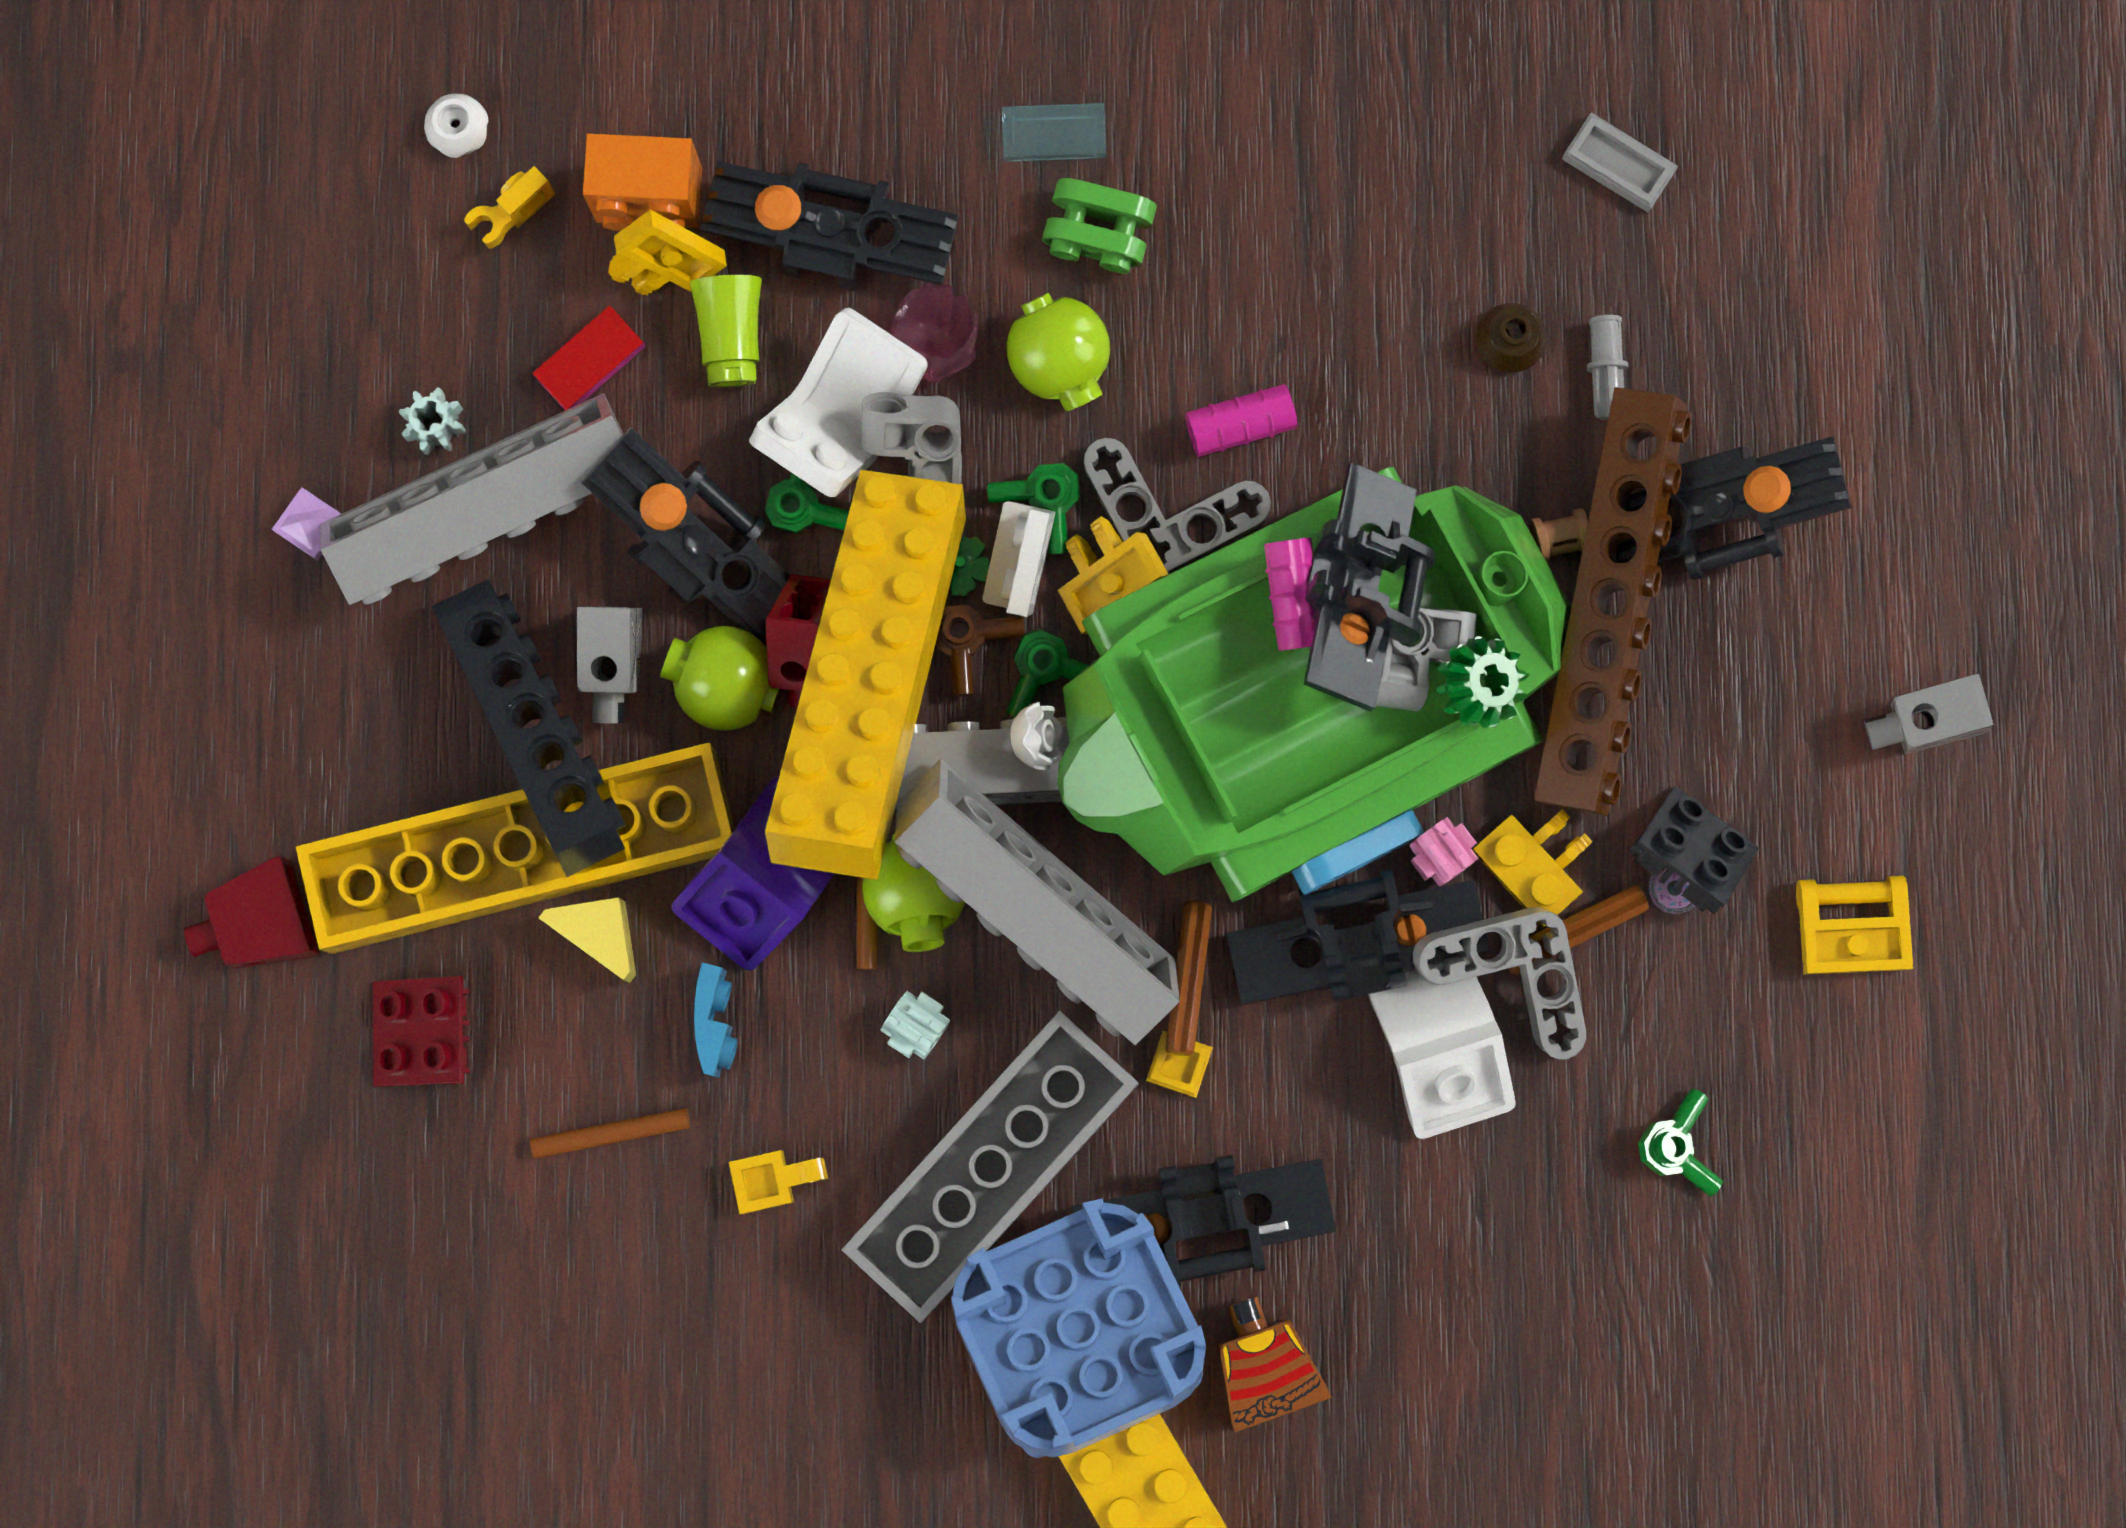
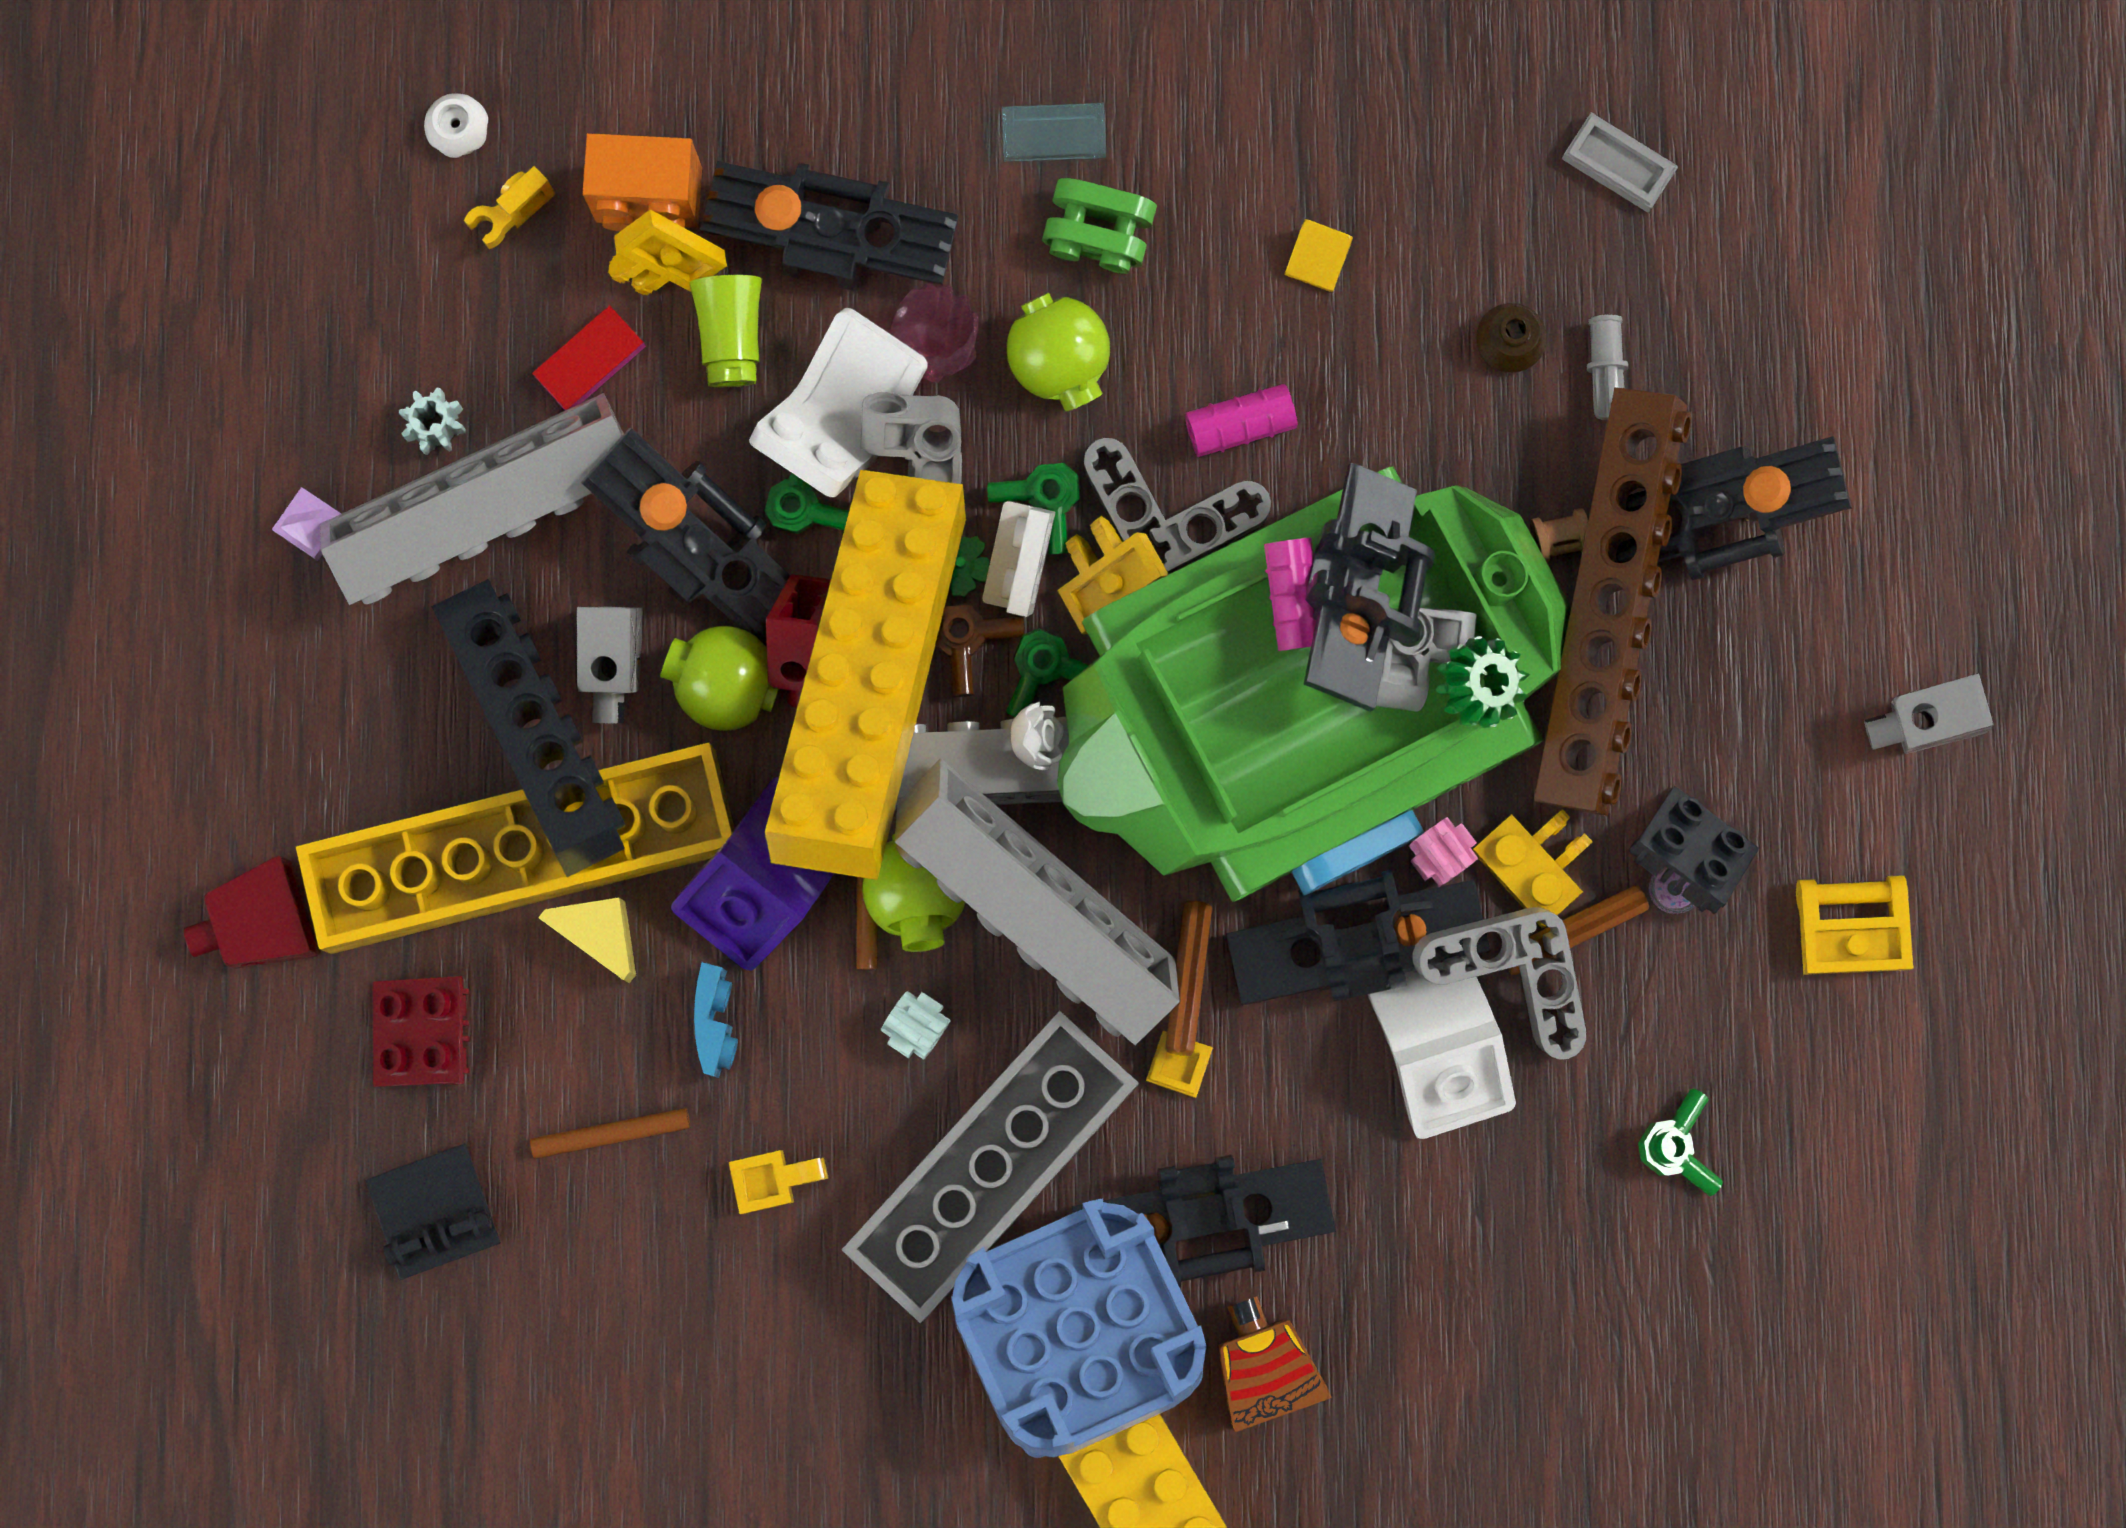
(432, 1212): none -> black hinge
(1318, 255): none -> yellow slope

